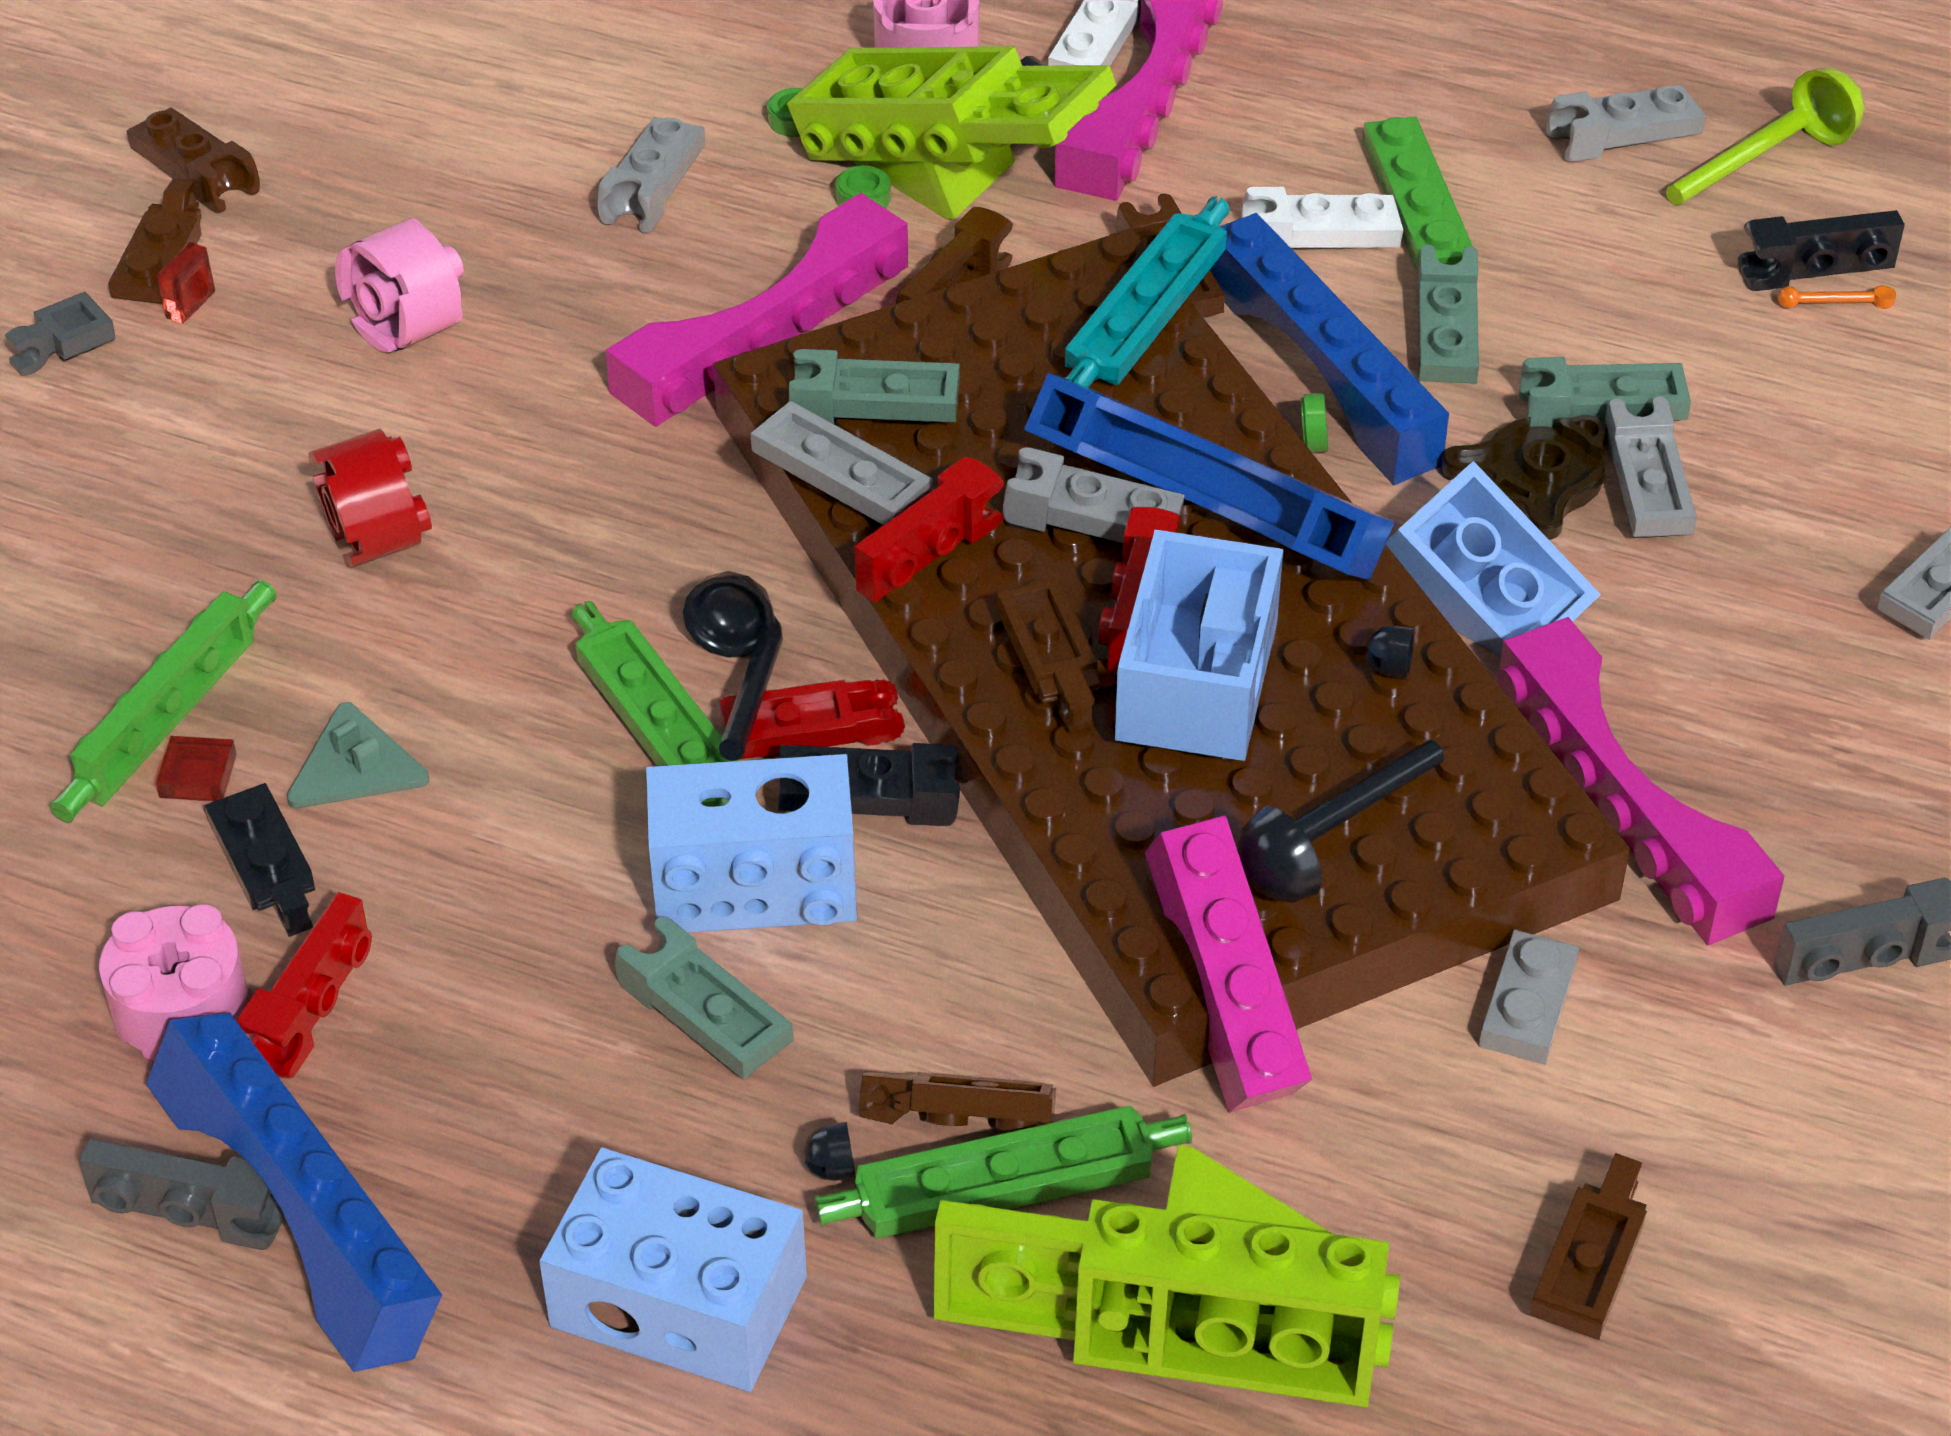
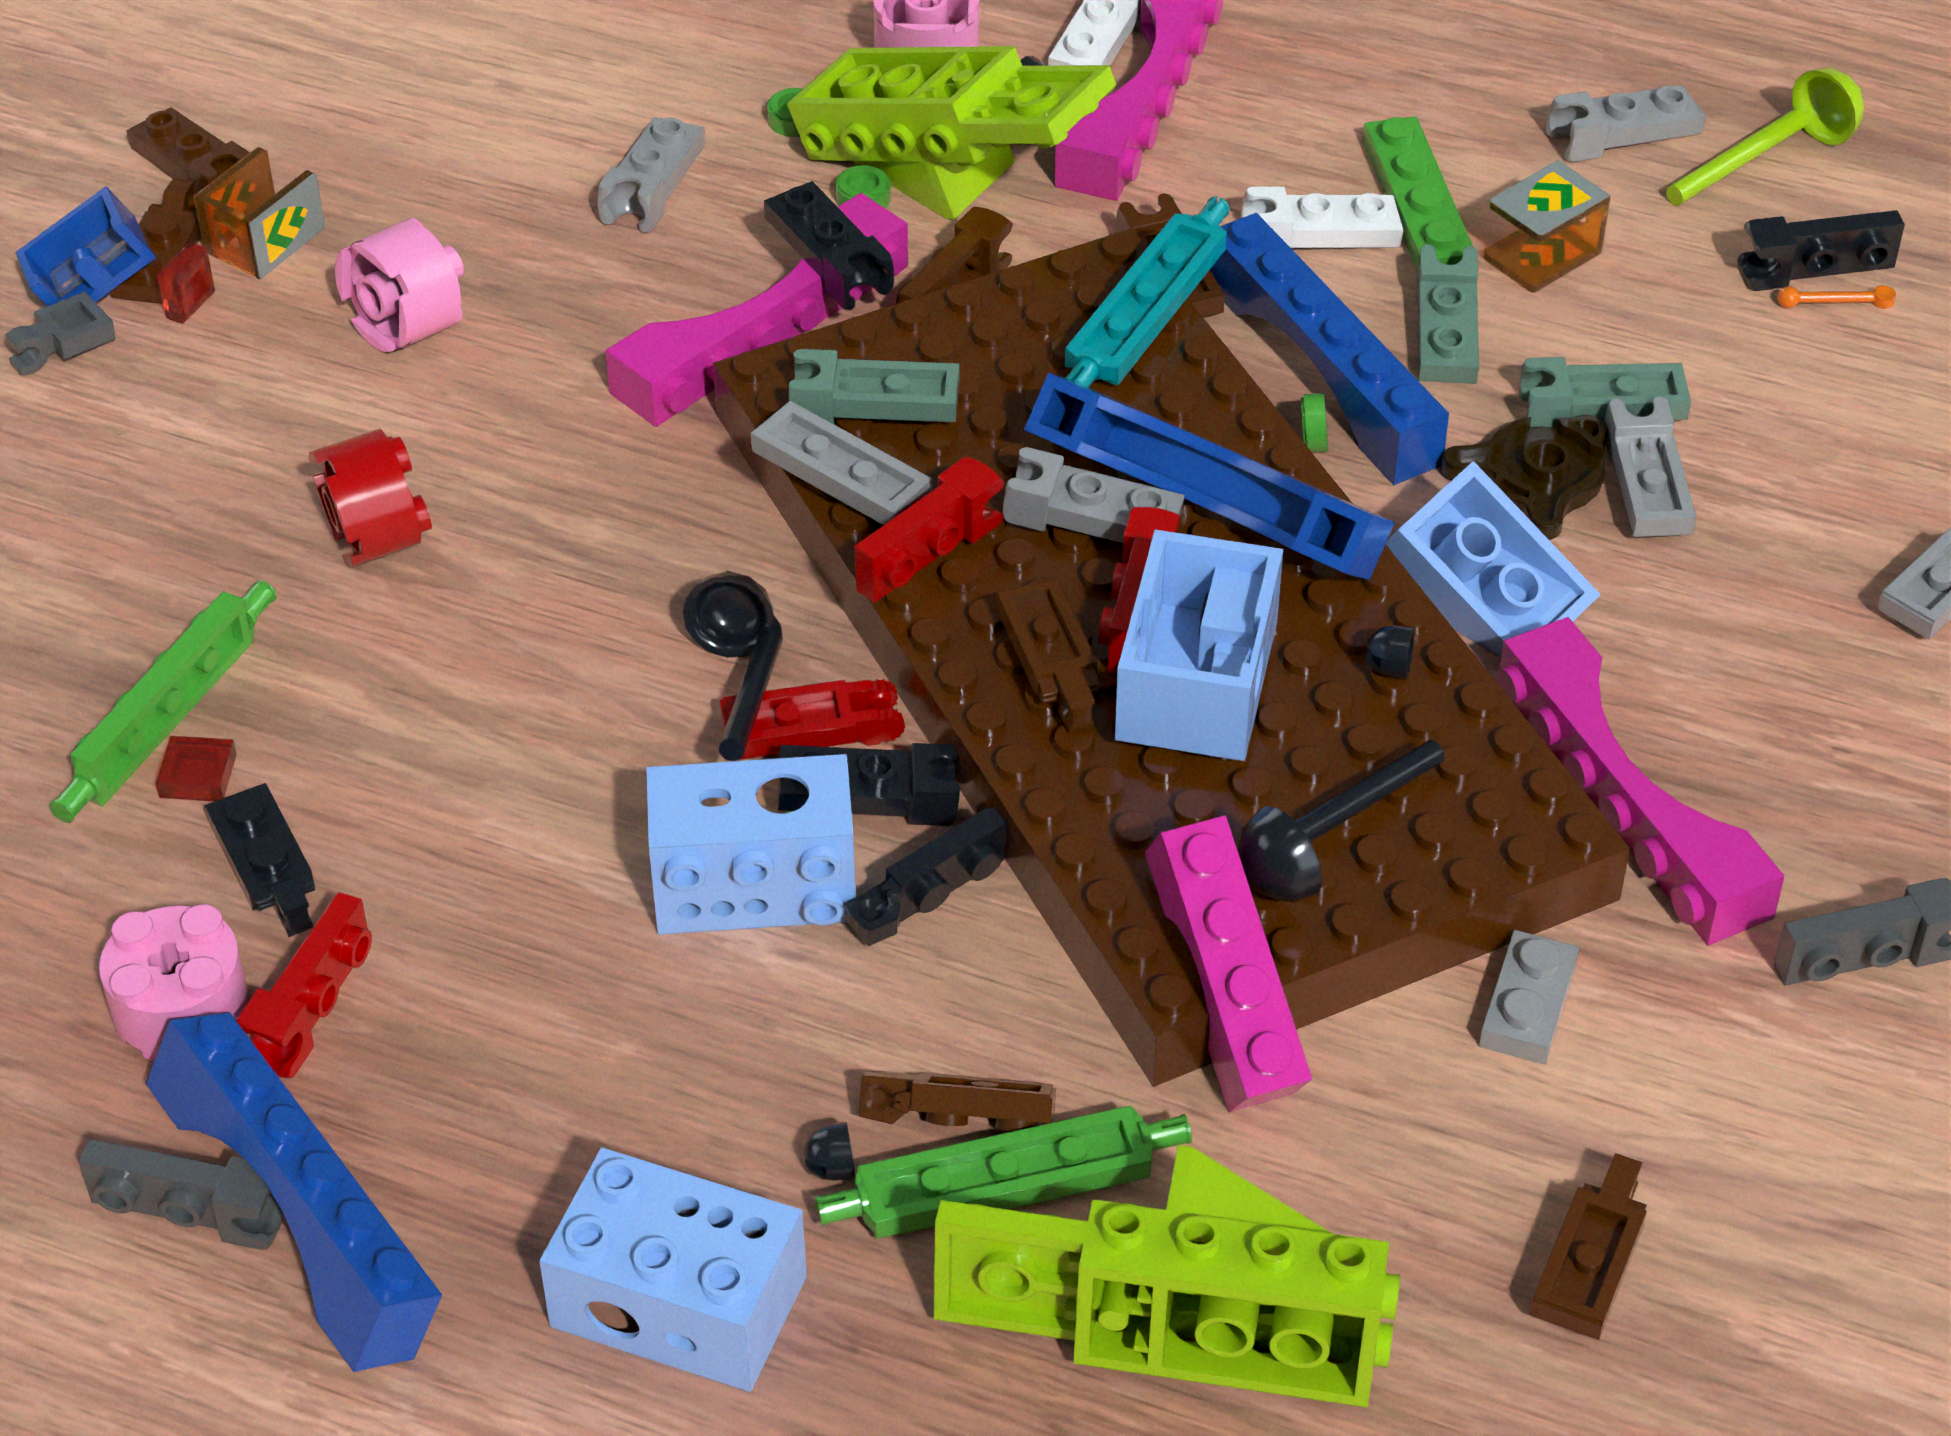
(86, 251): none -> blue window
(265, 223): none -> clear orange piece
(354, 762): sand green piece -> none
(645, 693): bright green plate -> none
(703, 1000): sand green plate -> none
(830, 242): none -> black plate
(929, 875): none -> black hinge
(1549, 230): none -> piece

